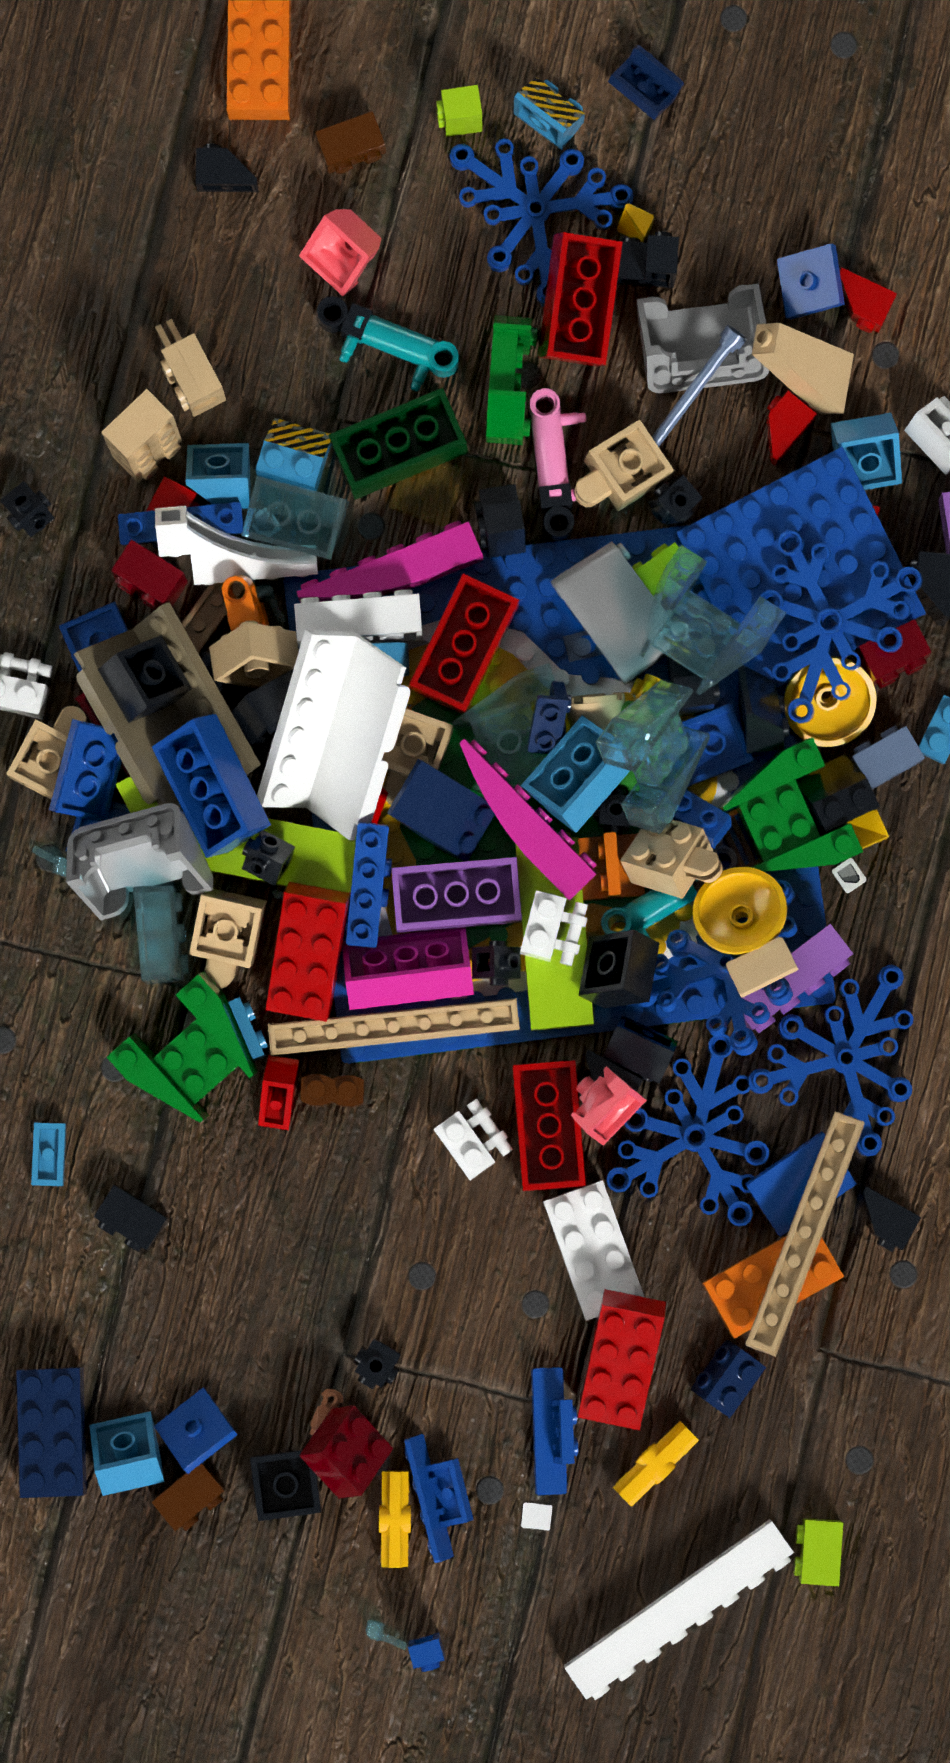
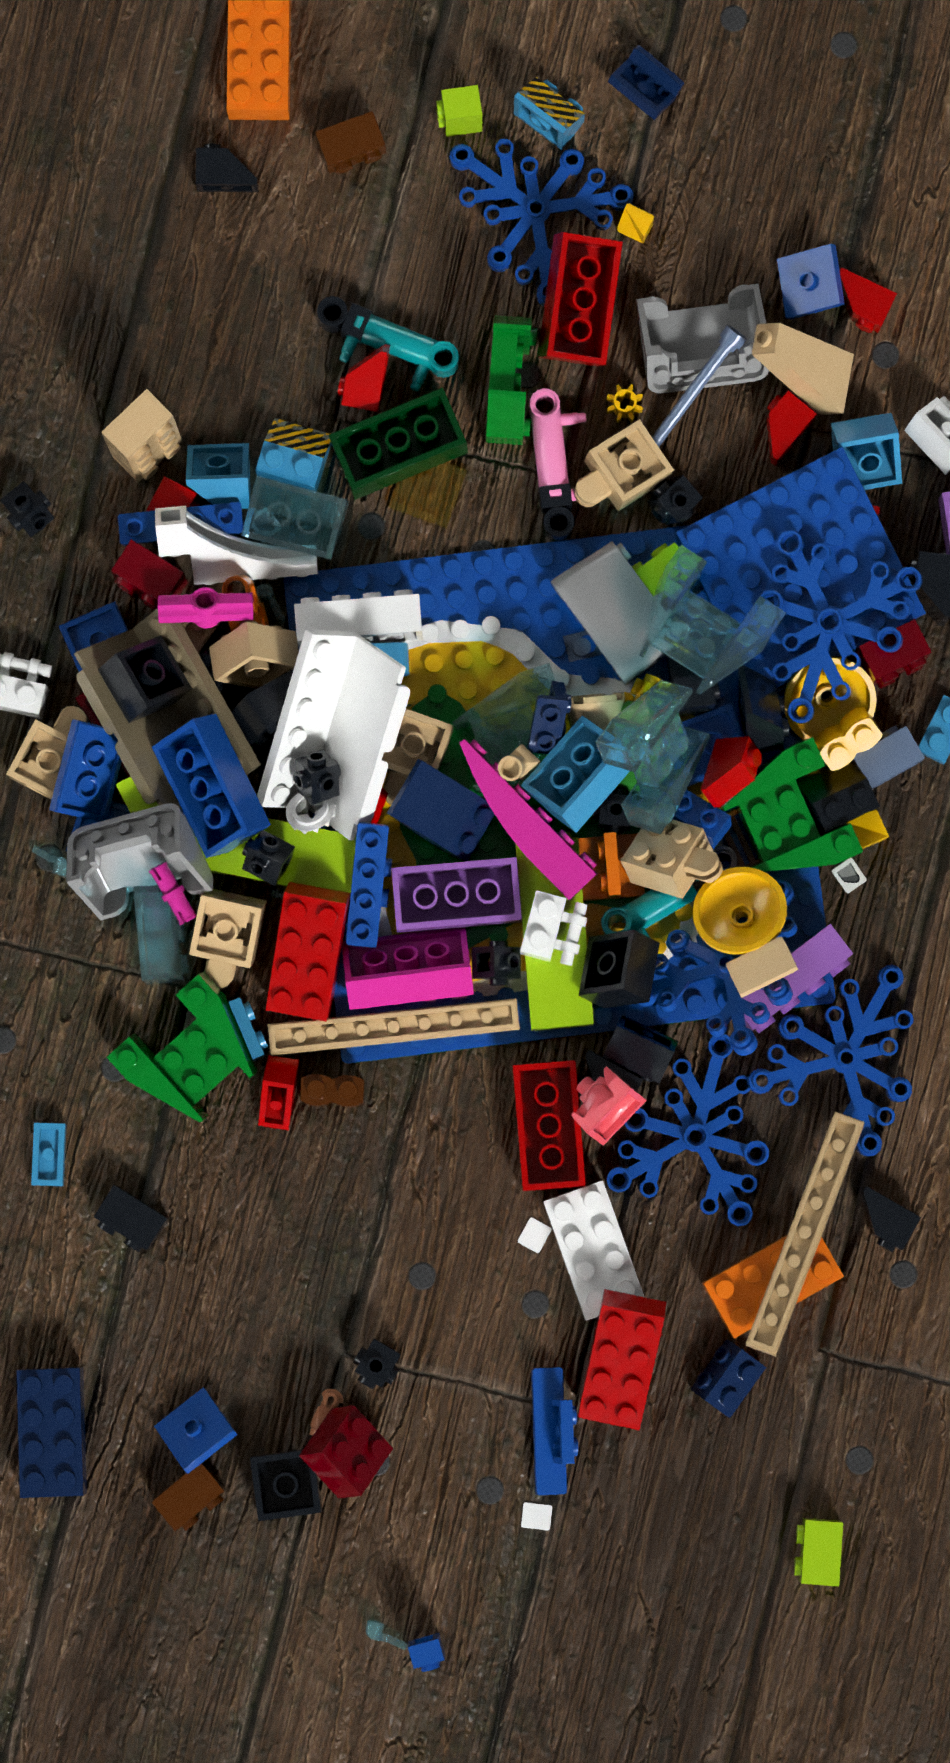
(126, 1453): dark azure slope -> none
(173, 893): none -> dark pink pin
(191, 370): tan brick -> none
(205, 607): none -> dark pink piece
(298, 814): none -> white gear
(317, 777): none -> black brick
(341, 249): coral brick -> none
(365, 381): none -> red slope
(394, 1519): yellow piece -> none
(402, 566): dark pink slope -> none
(440, 1496): blue bracket -> none
(464, 644): red brick -> none
(465, 1145): white brick -> none
(500, 521): black brick -> none
(518, 764): none -> tan leg
(534, 1235): none -> white sticker
(619, 397): none -> yellow gear
(650, 262): black brick -> none
(655, 1463): yellow piece -> none
(678, 1610): white brick -> none
(730, 769): none -> red slope
(783, 1184): blue tile -> none
(843, 741): none -> yellow brick

